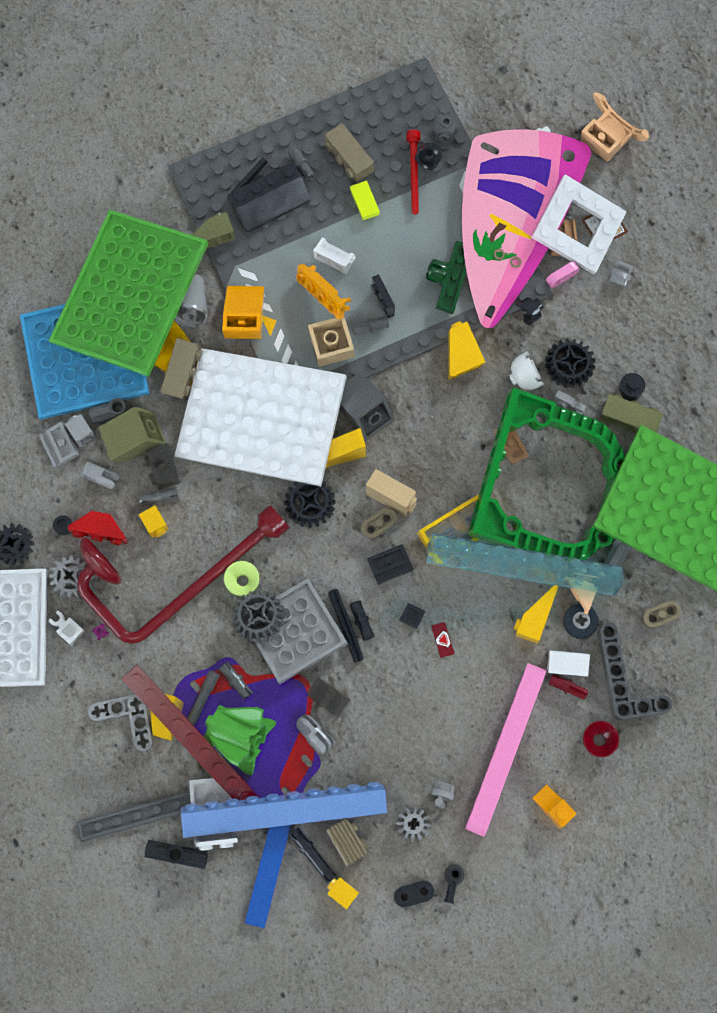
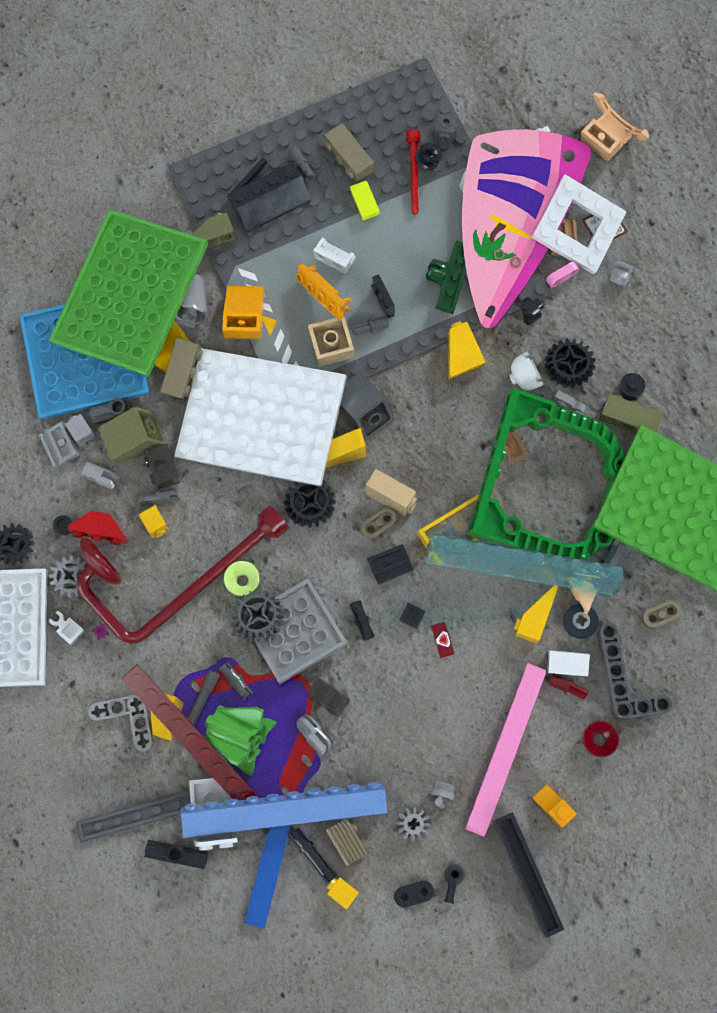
(346, 625): black axle -> none
(528, 875): none -> black brick

